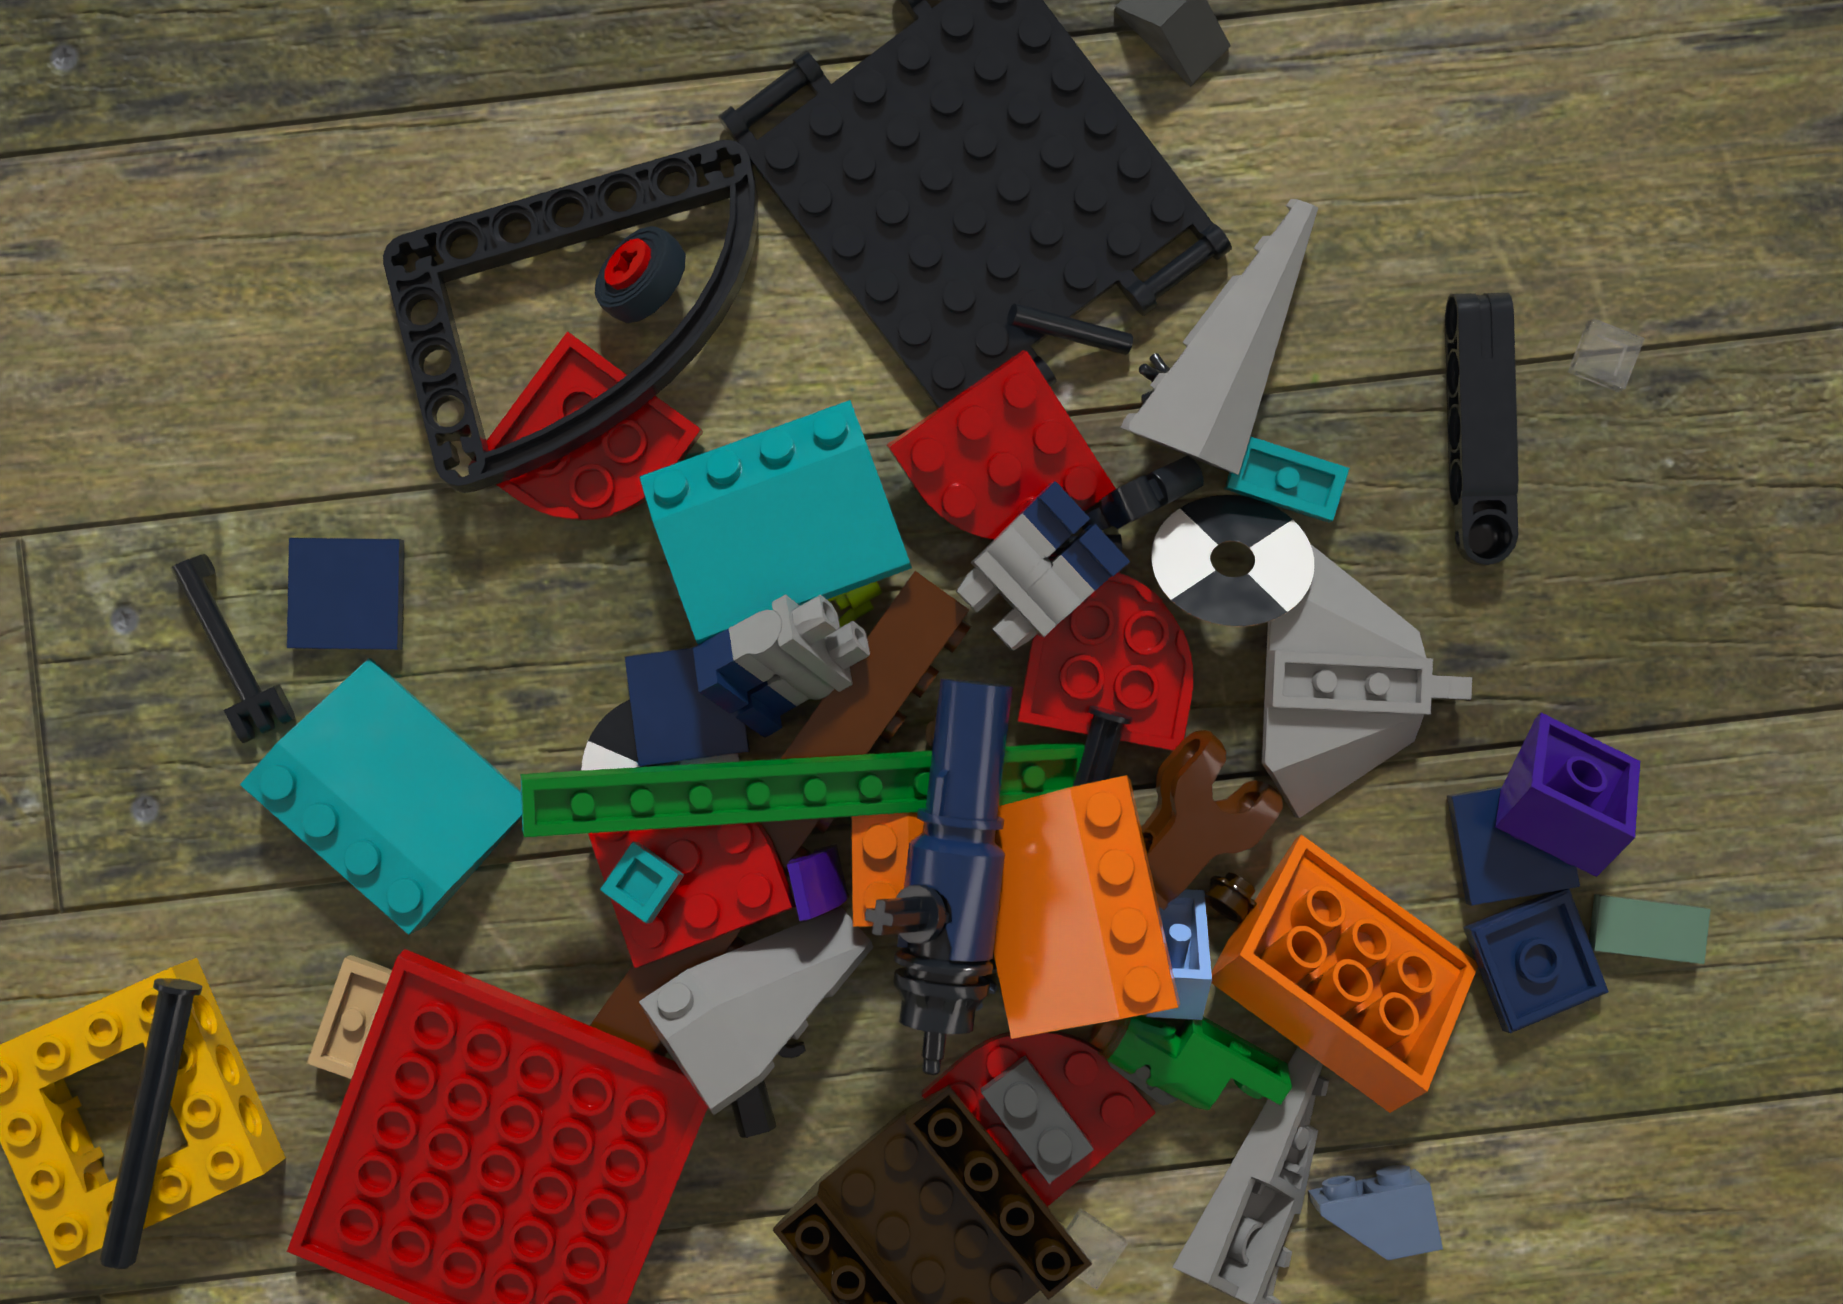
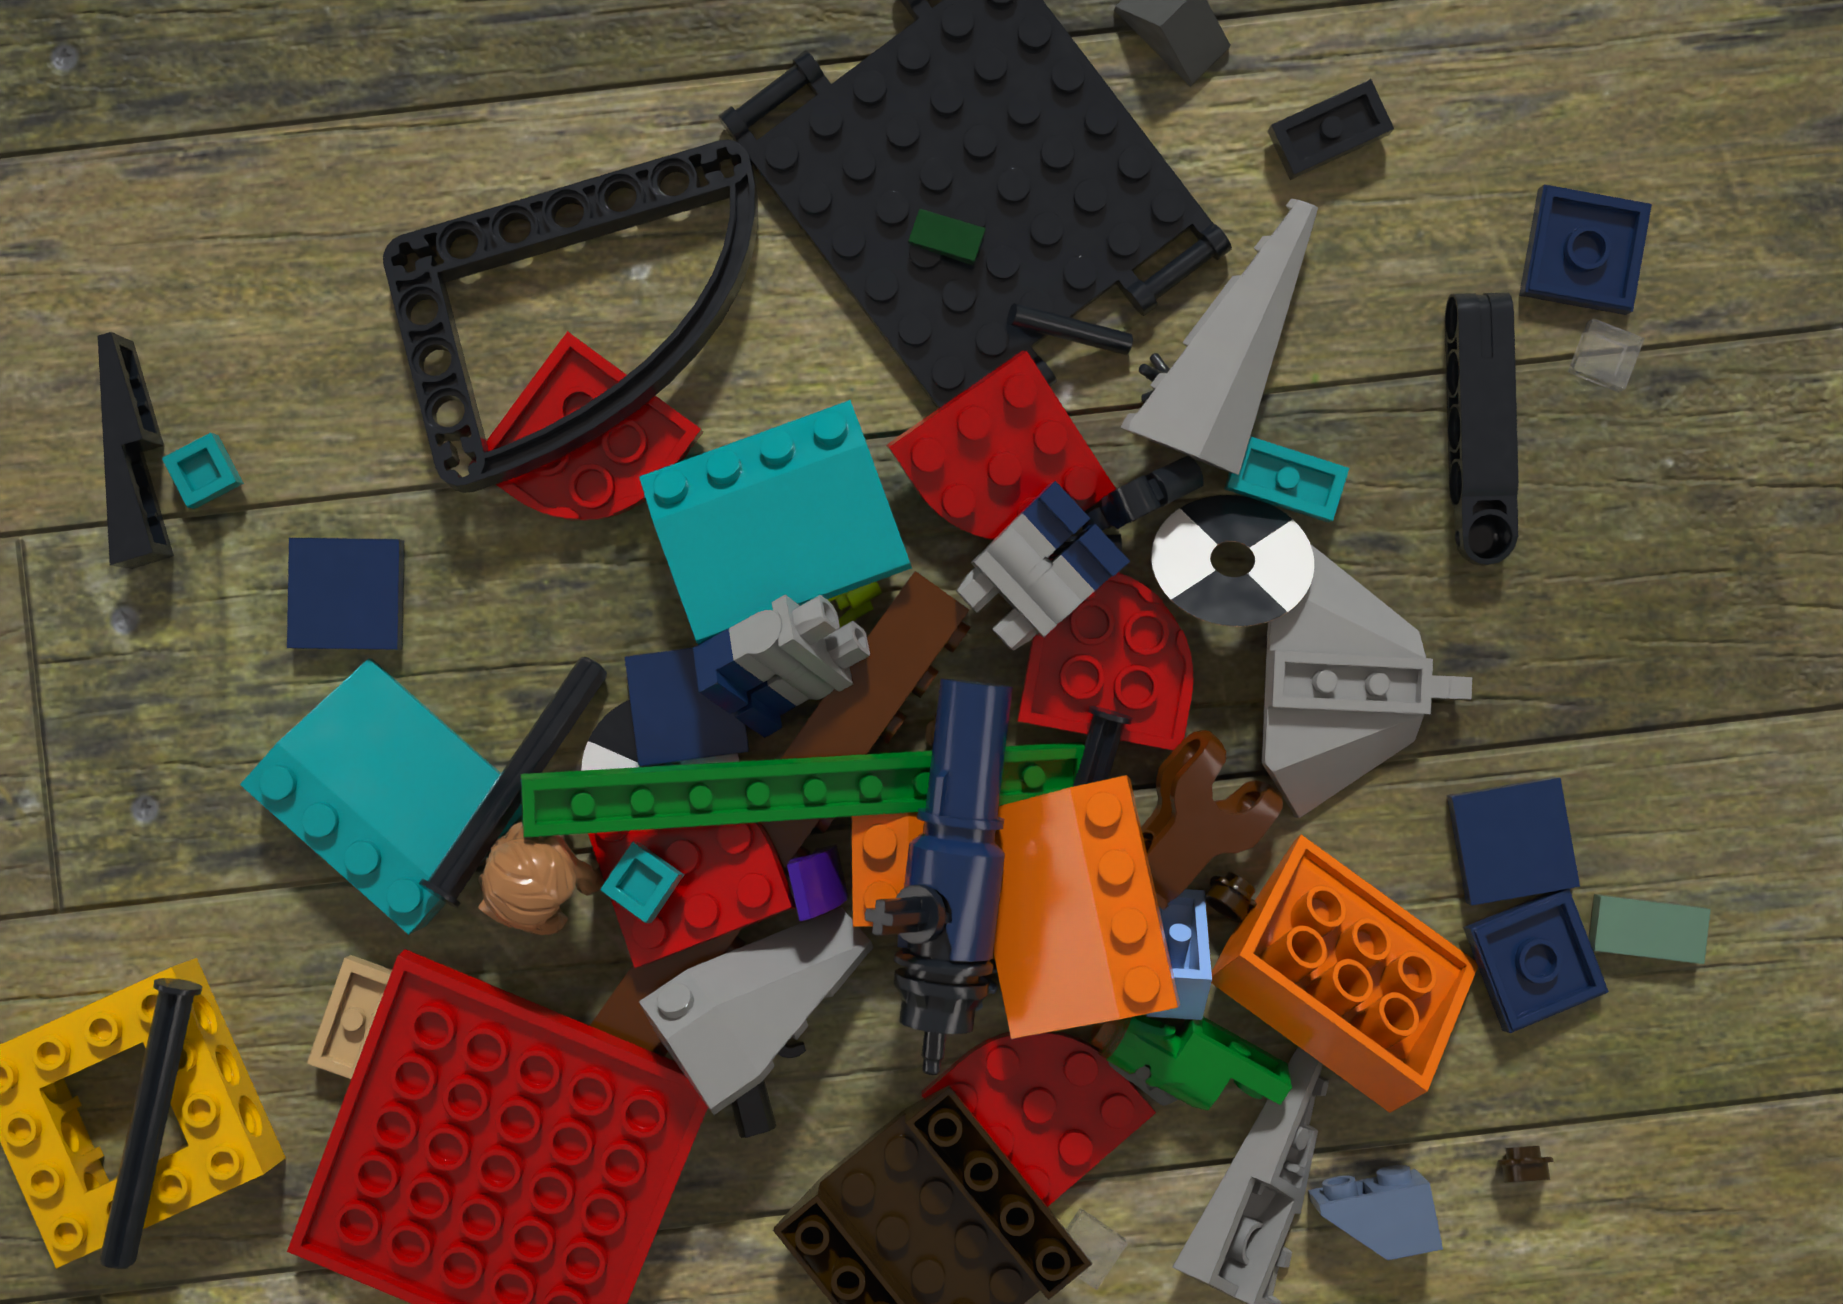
(129, 429): none -> black slope
(202, 470): none -> teal plate
(254, 702): black hinge -> none
(505, 794): none -> black axle
(531, 879): none -> medium nougat hair
(640, 274): black wheel -> none
(947, 236): none -> dark green piece
(1037, 1119): dark grey plate -> none
(1330, 129): none -> black plate
(1525, 1164): none -> dark brown plate
(1570, 796): dark purple slope -> none
(1585, 249): none -> dark blue tile

